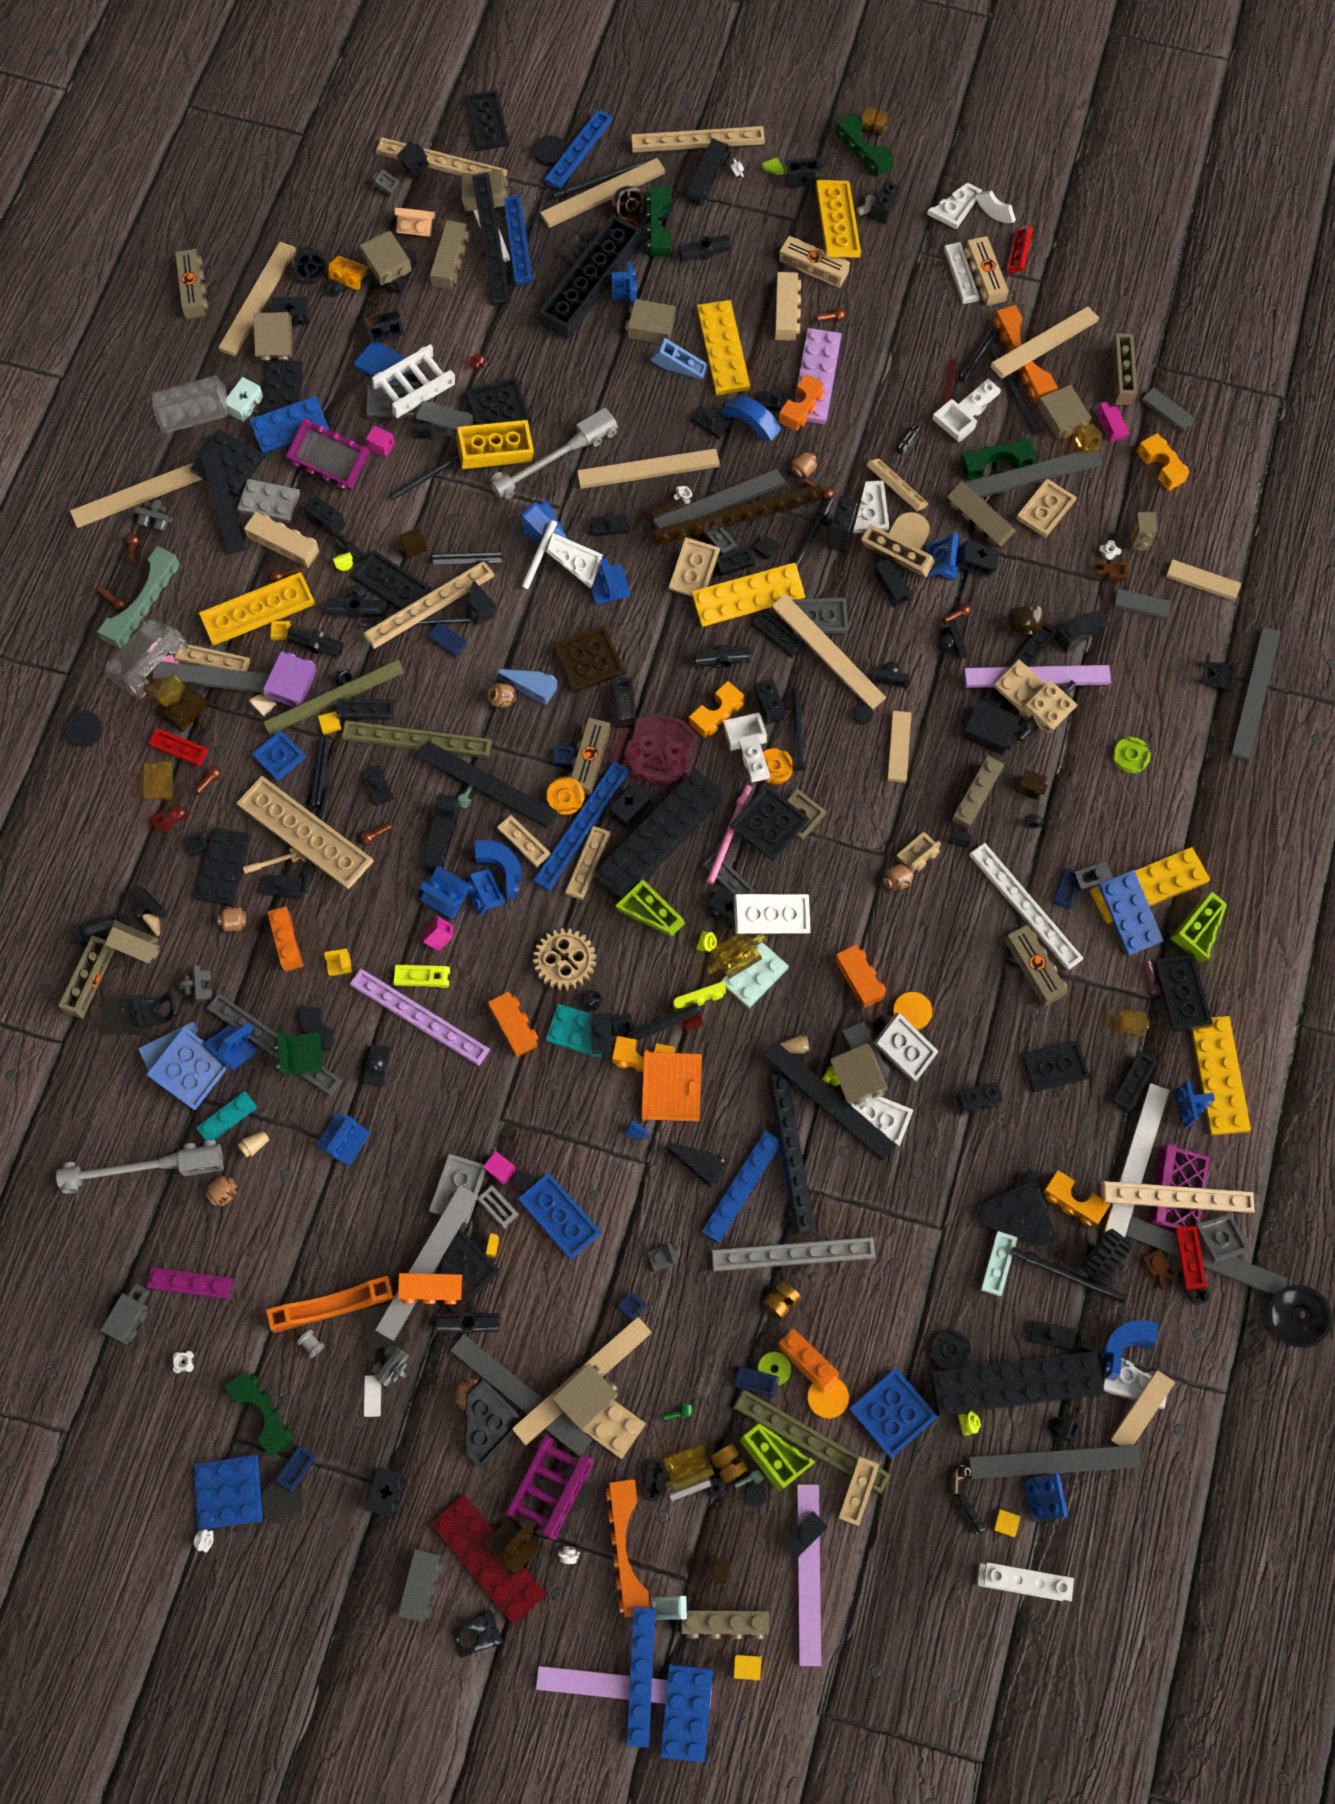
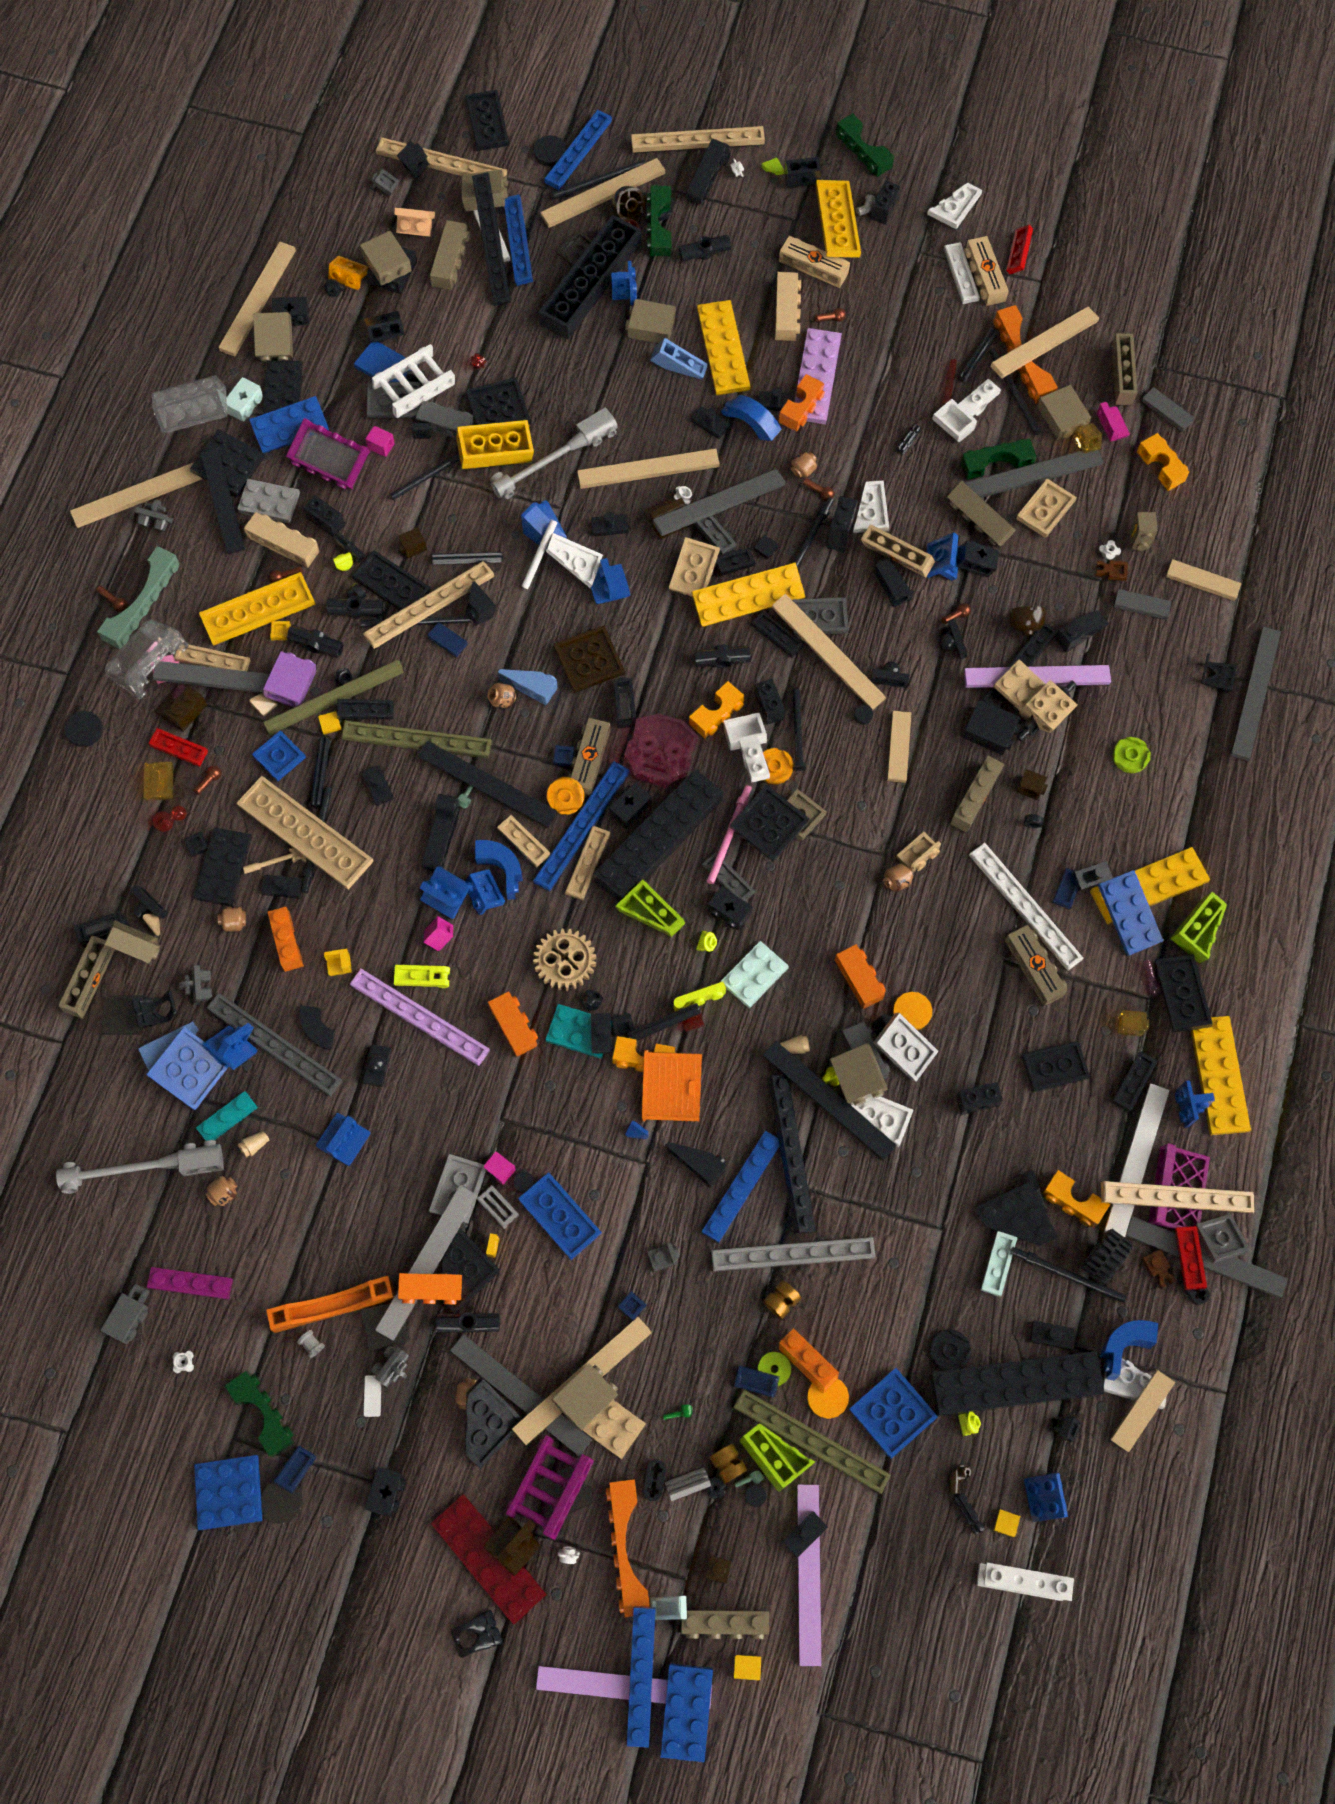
(132, 541): copper bar -> none
(167, 690): clear yellow slope -> none
(190, 283): dark tan brick -> none
(203, 1540): white plate -> none
(298, 1053): dark green bracket -> none
(309, 265): black cylinder -> none
(367, 837): copper bar -> none
(420, 1586): dark grey brick -> none
(688, 1466): clear yellow bracket -> none
(736, 515): dark brown plate -> none
(736, 954): clear yellow plate -> none
(771, 914): white plate -> none
(859, 1490): tan plate -> none
(875, 120): pearl gold wheel -> none
(897, 484): tan tile -> none
(911, 529): tan tile -> none
(961, 839): black tile -> none
(995, 208): white tile -> none
(1055, 1462): dark grey tile -> none
(1290, 1327): black dish -> none

